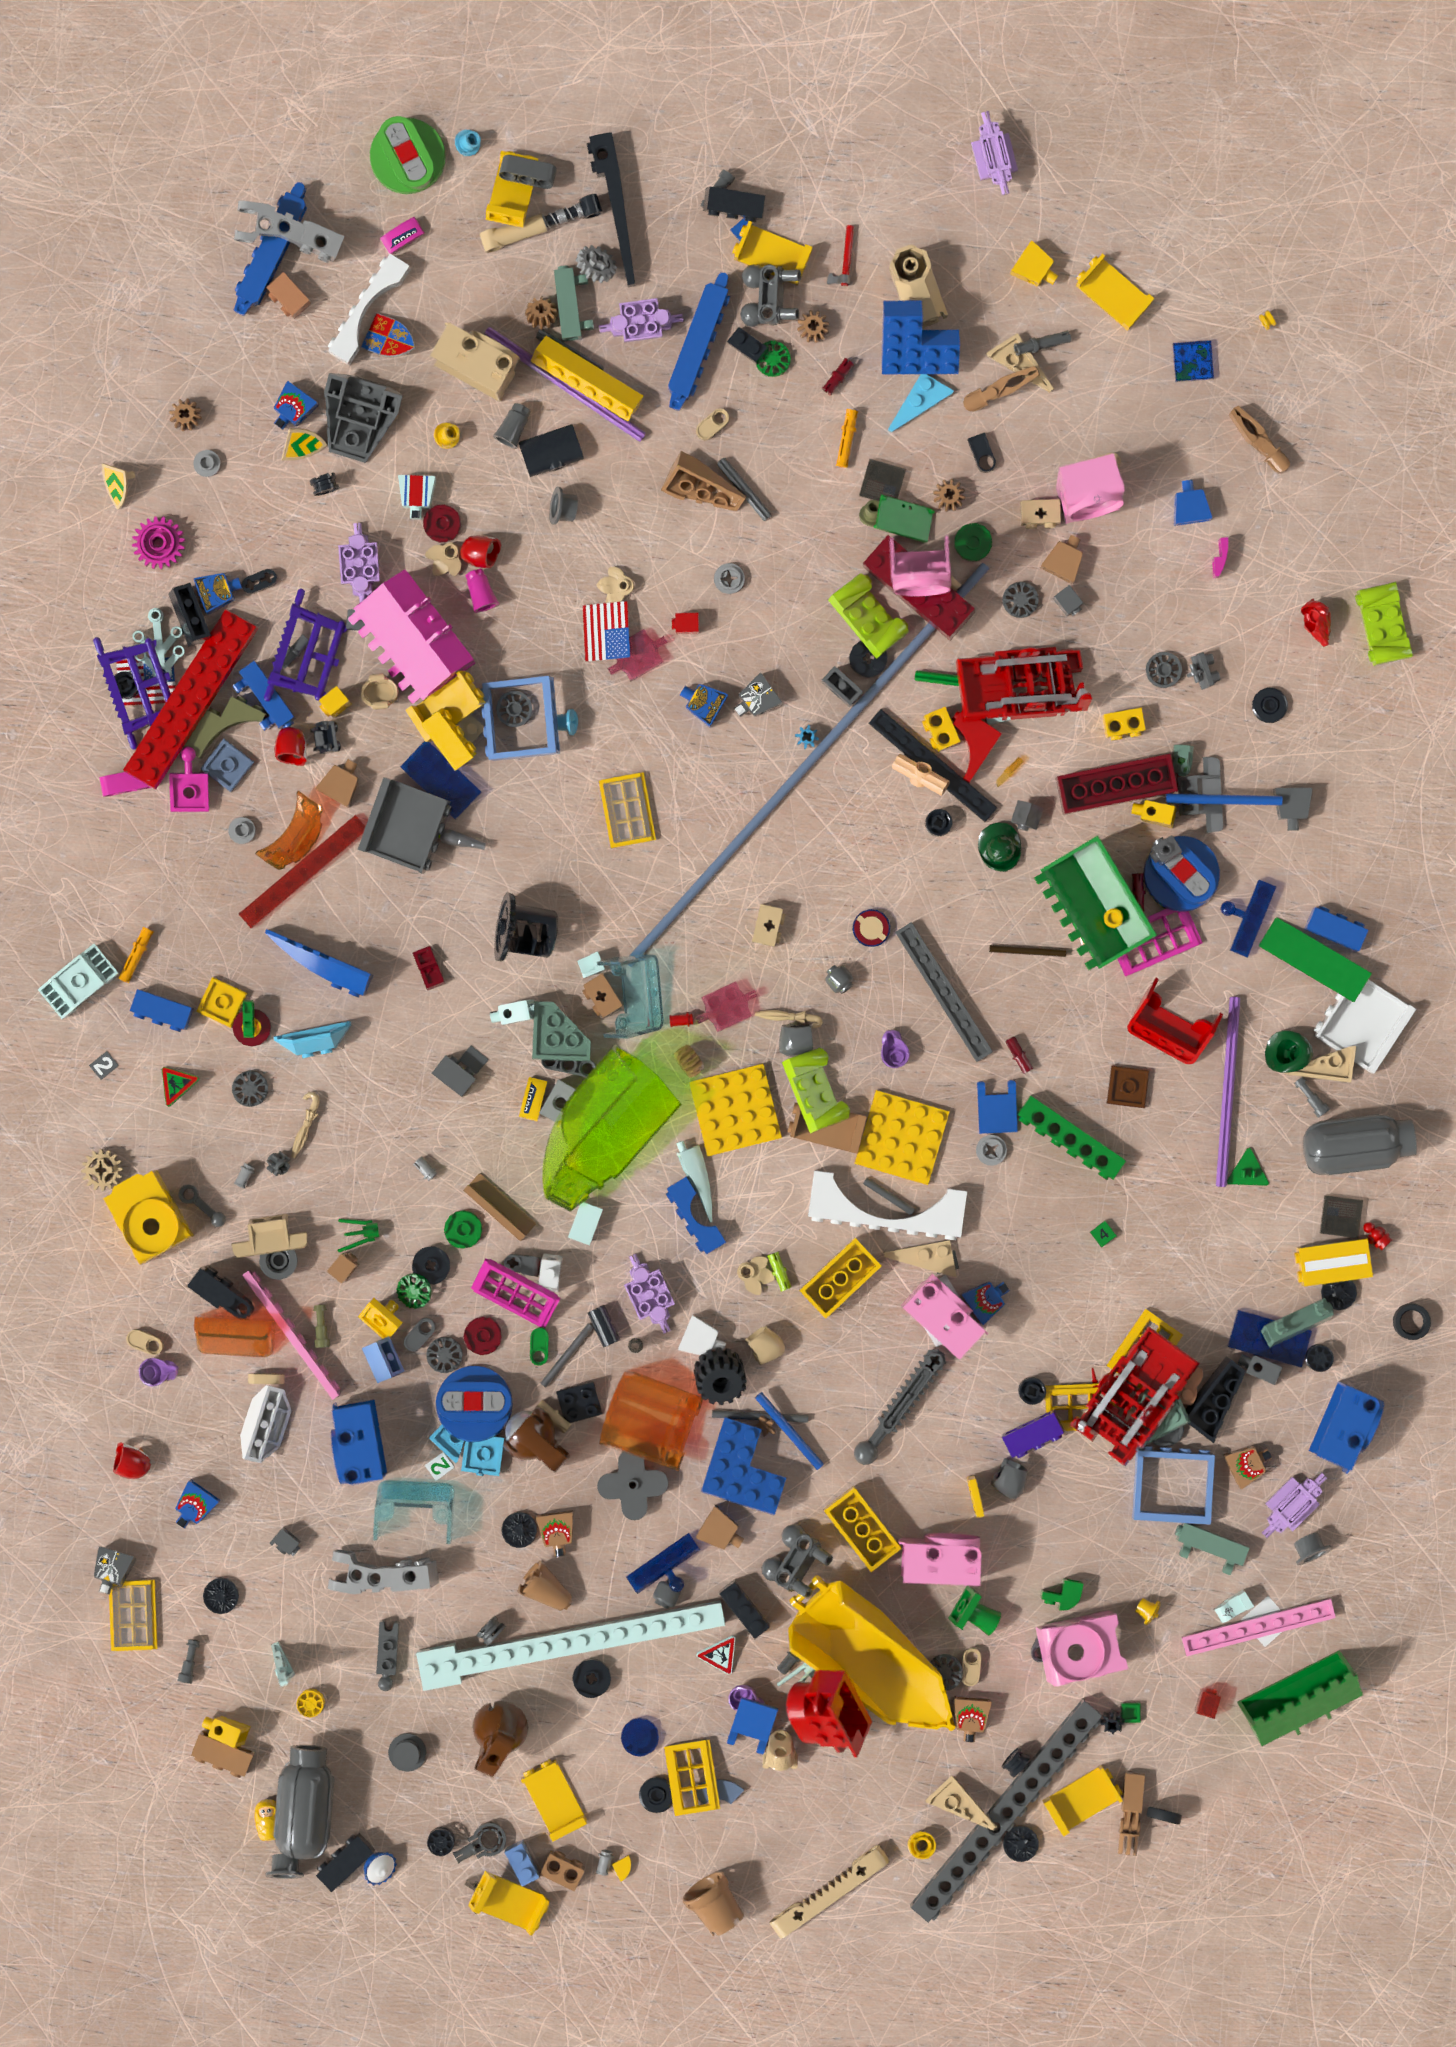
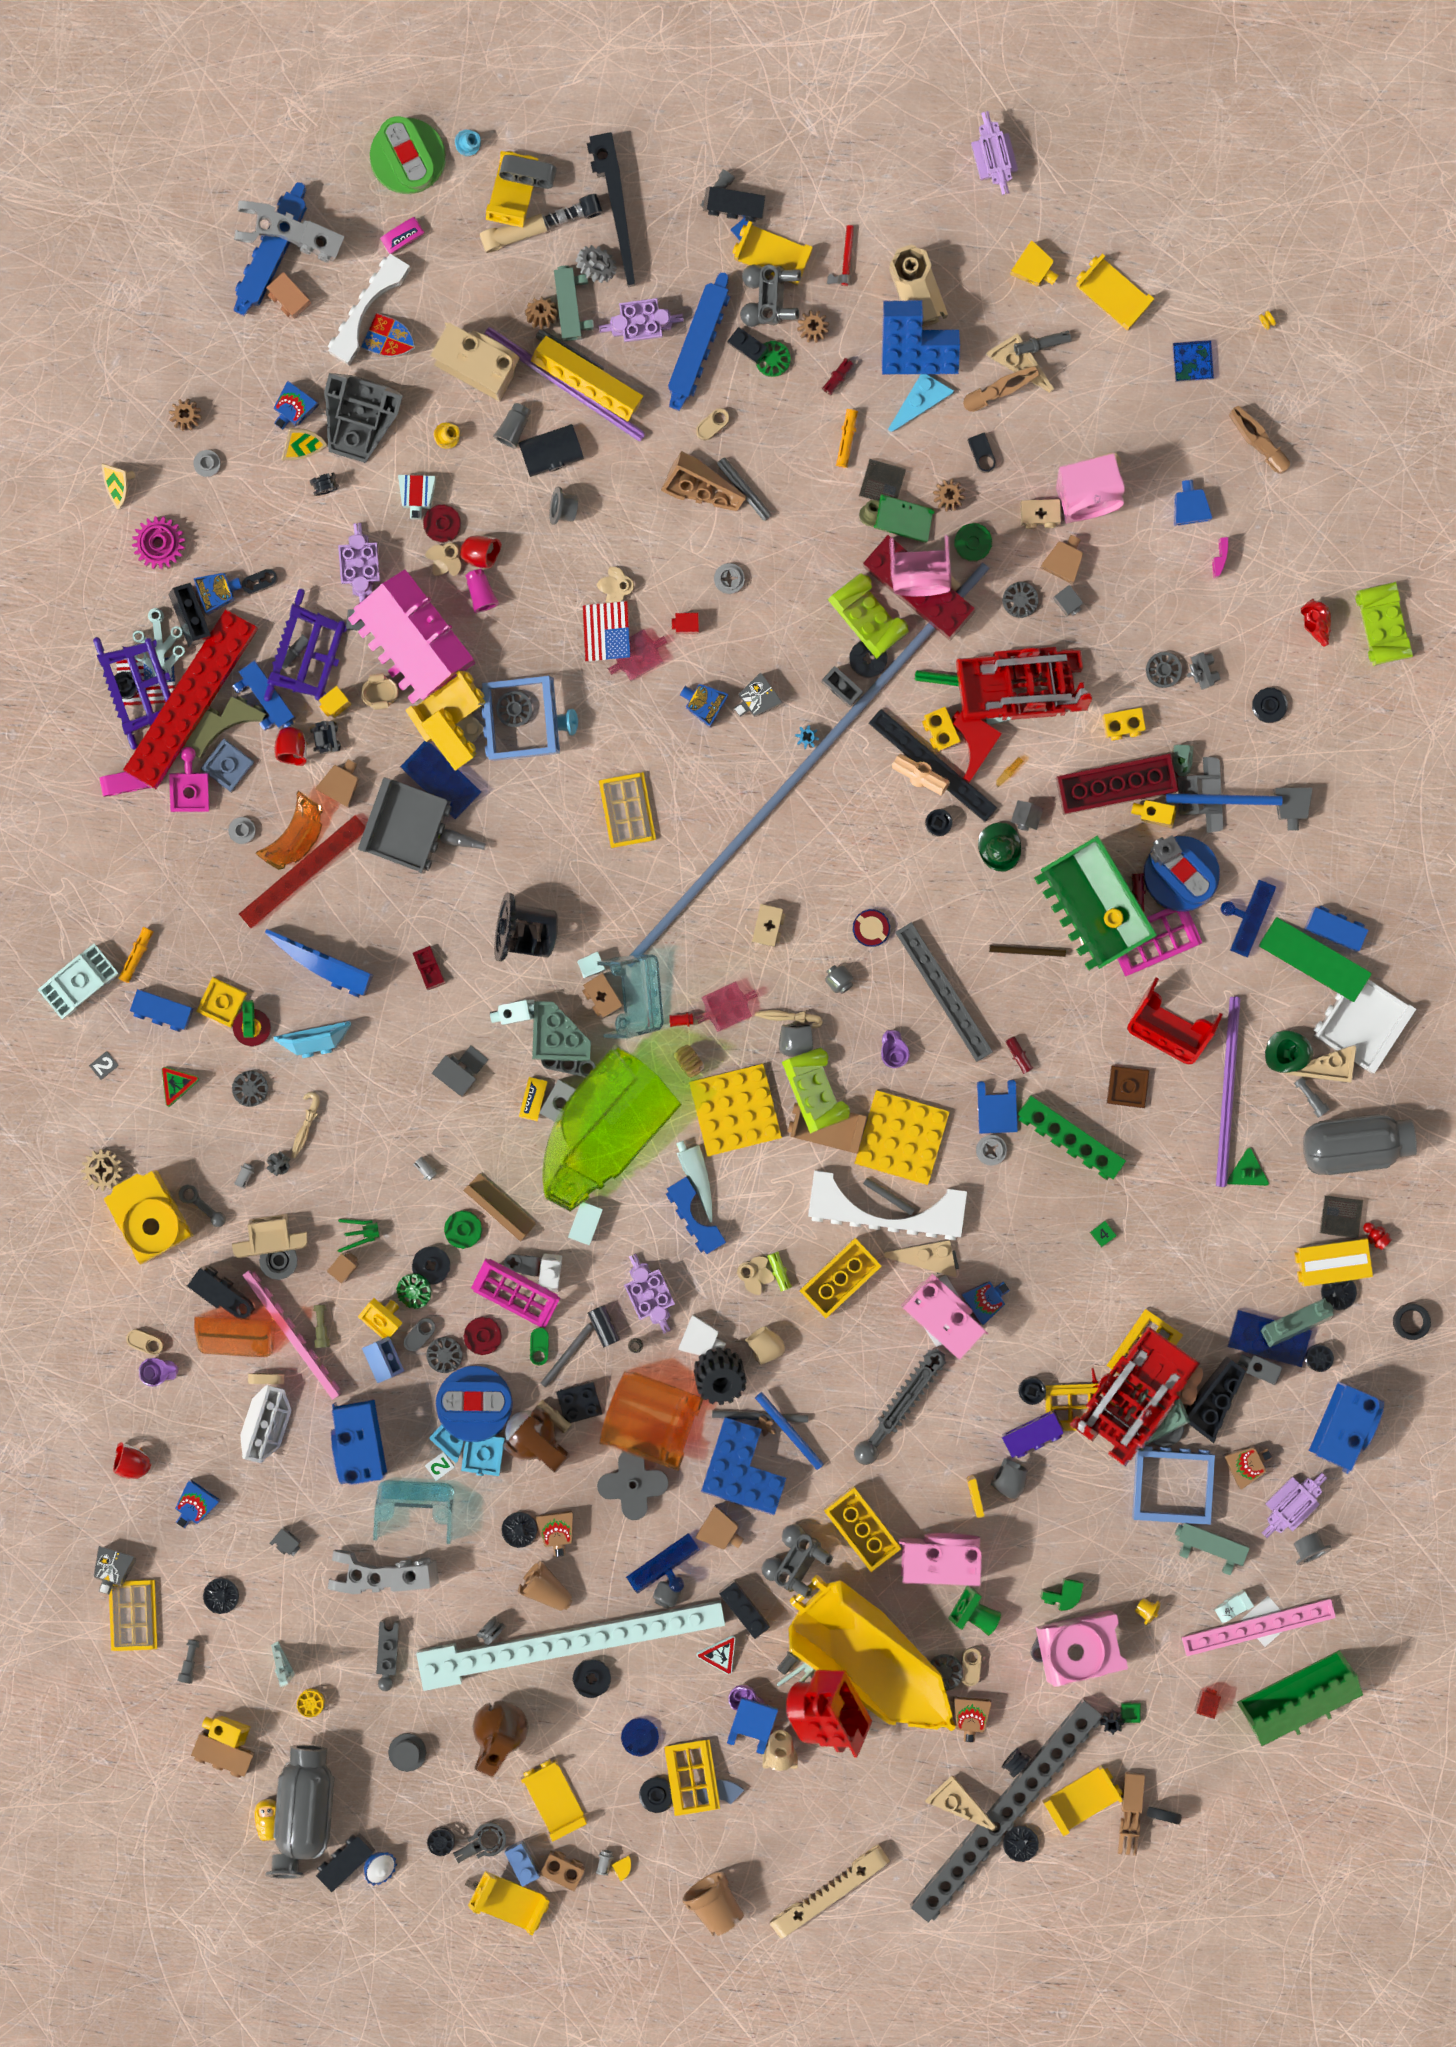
(930, 1847): yellow wheel -> none

